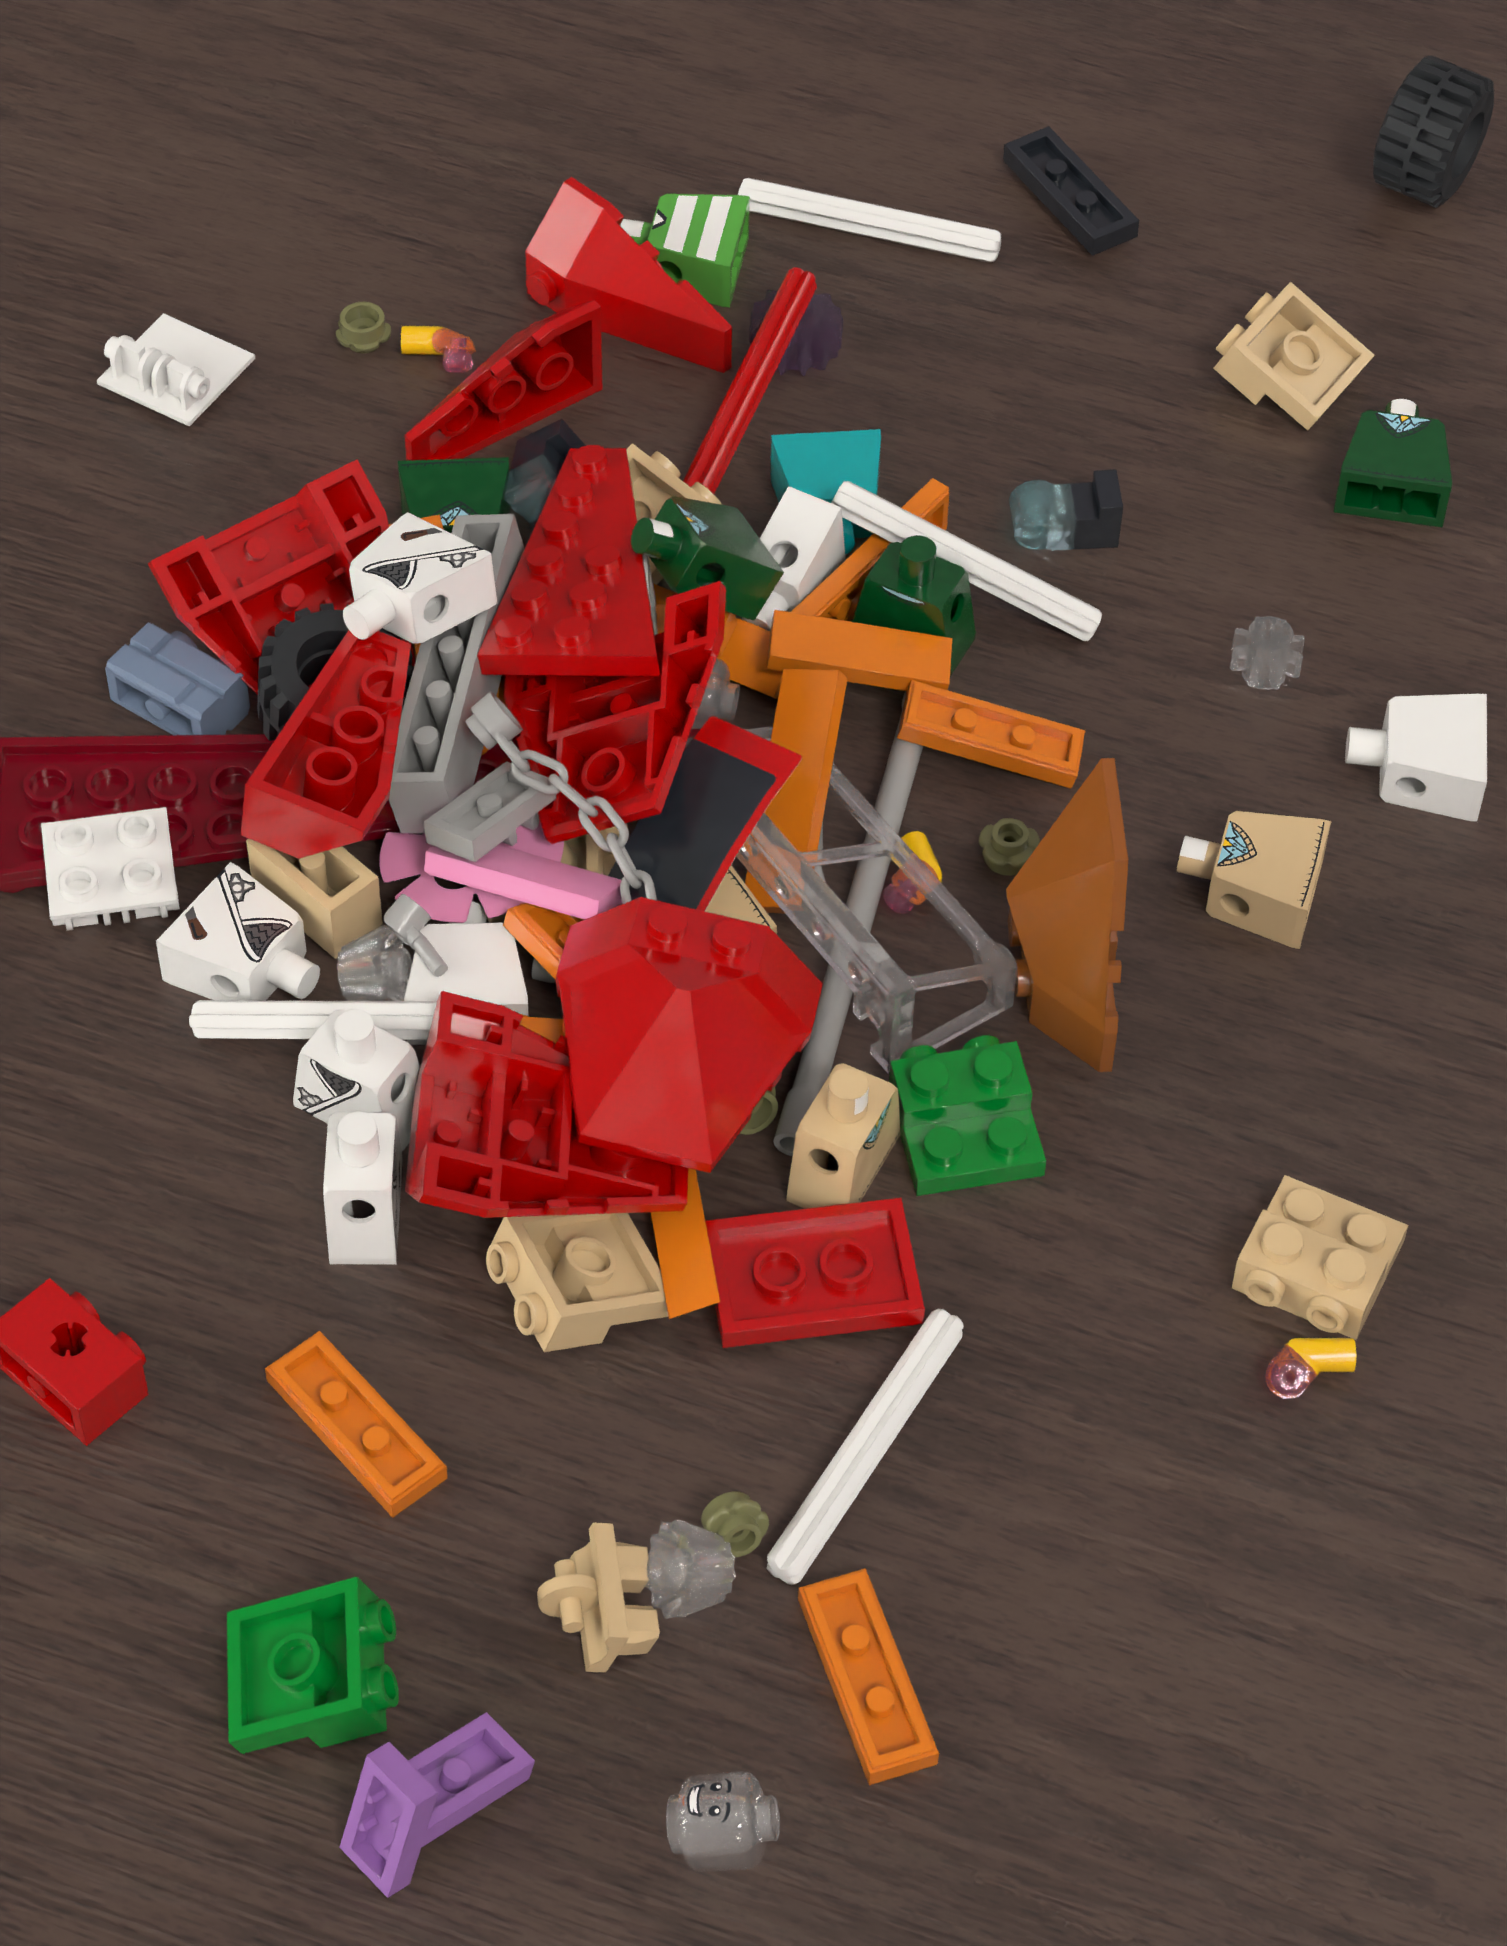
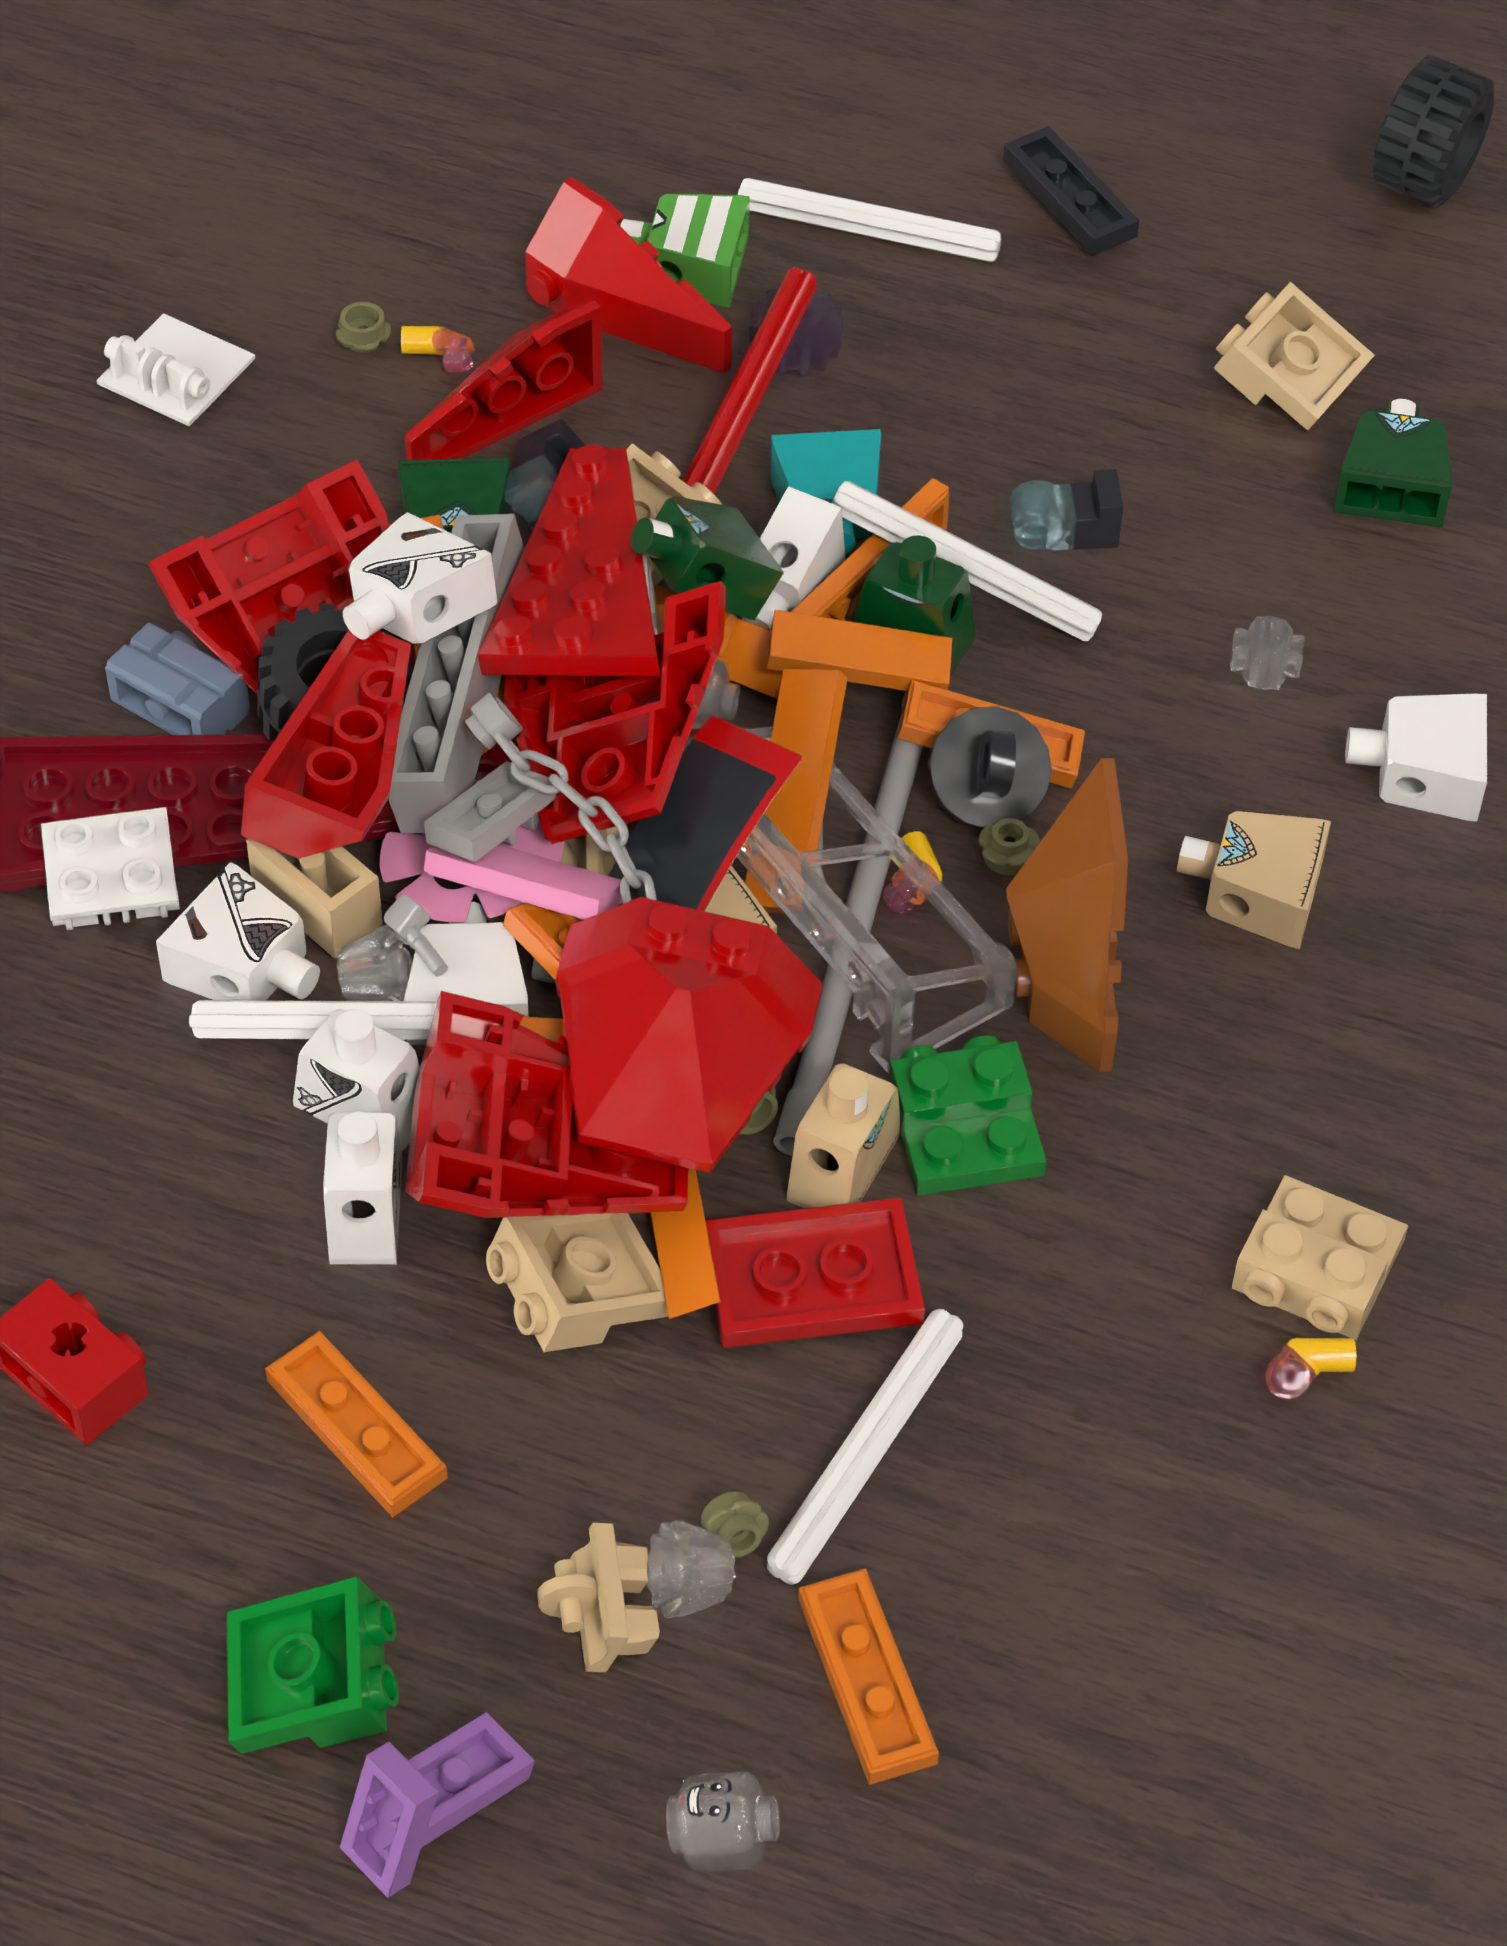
(989, 767): none -> black tile

